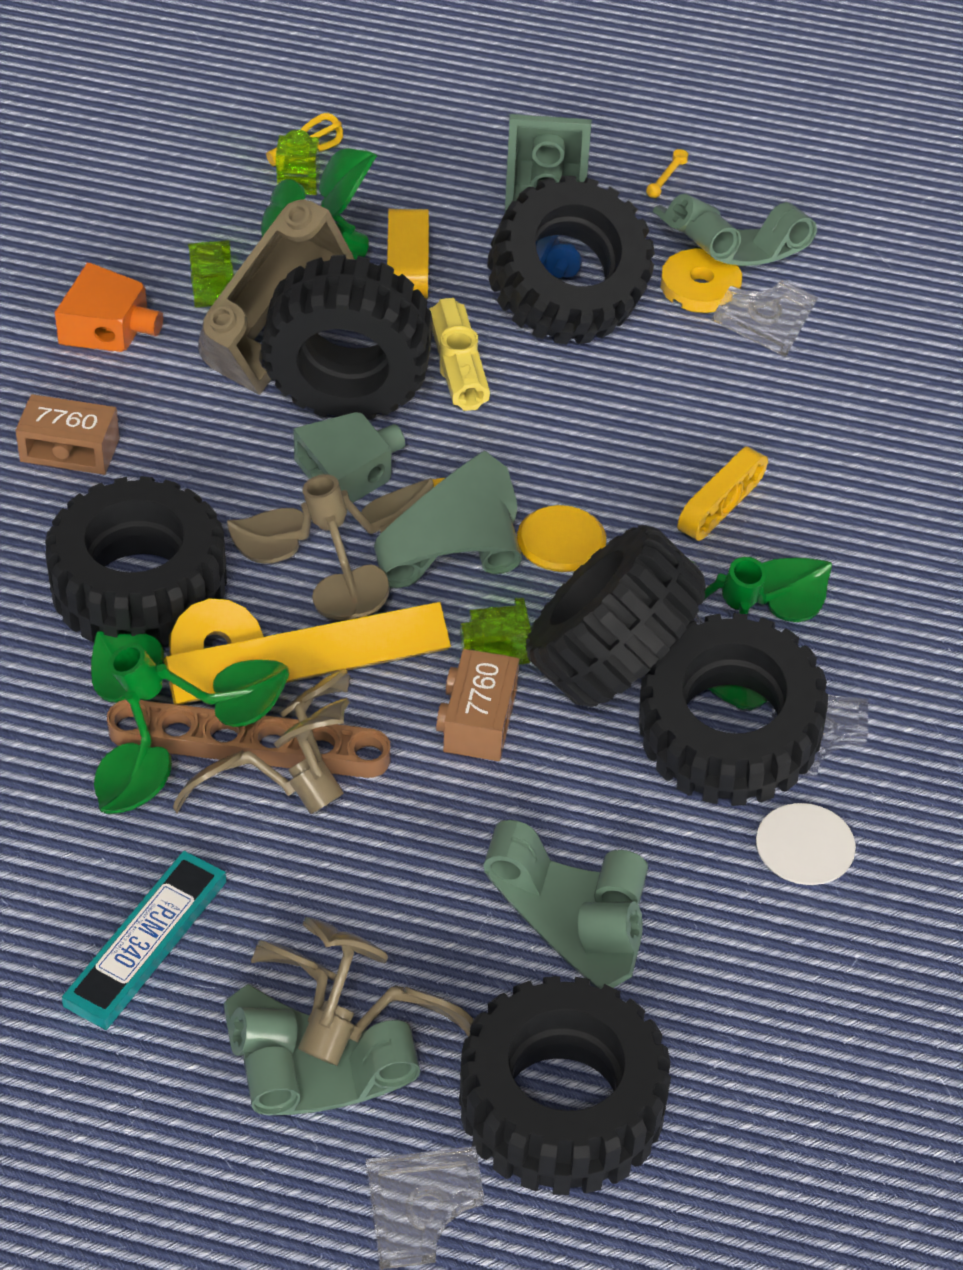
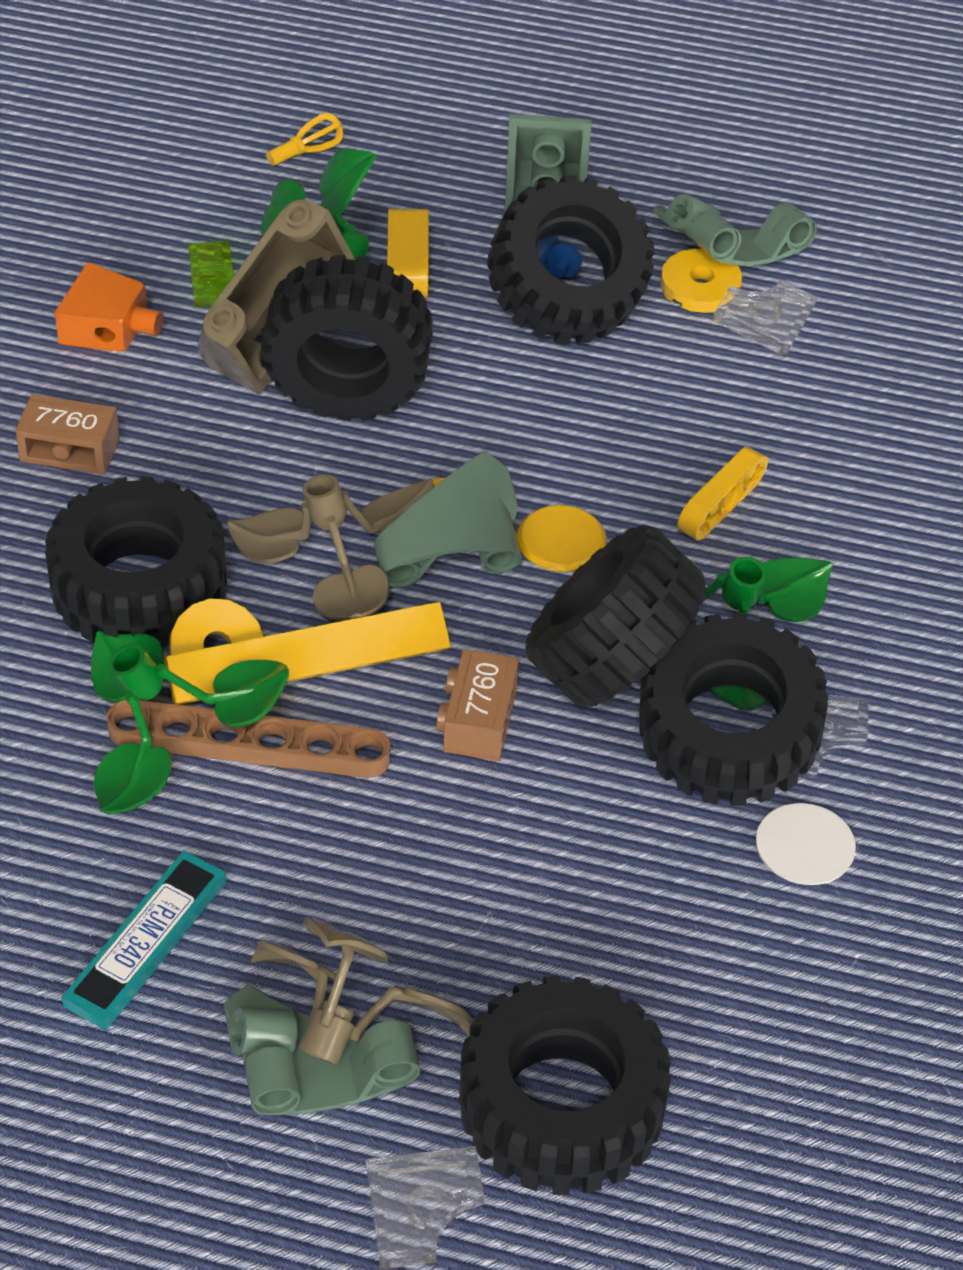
(299, 155): clear neon green brick -> none
(311, 776): dark tan plant -> none
(349, 451): sand green torso -> none
(459, 354): light yellow piece -> none
(498, 630): clear neon green brick -> none
(579, 912): sand green panel -> none
(679, 158): yellow hinge -> none

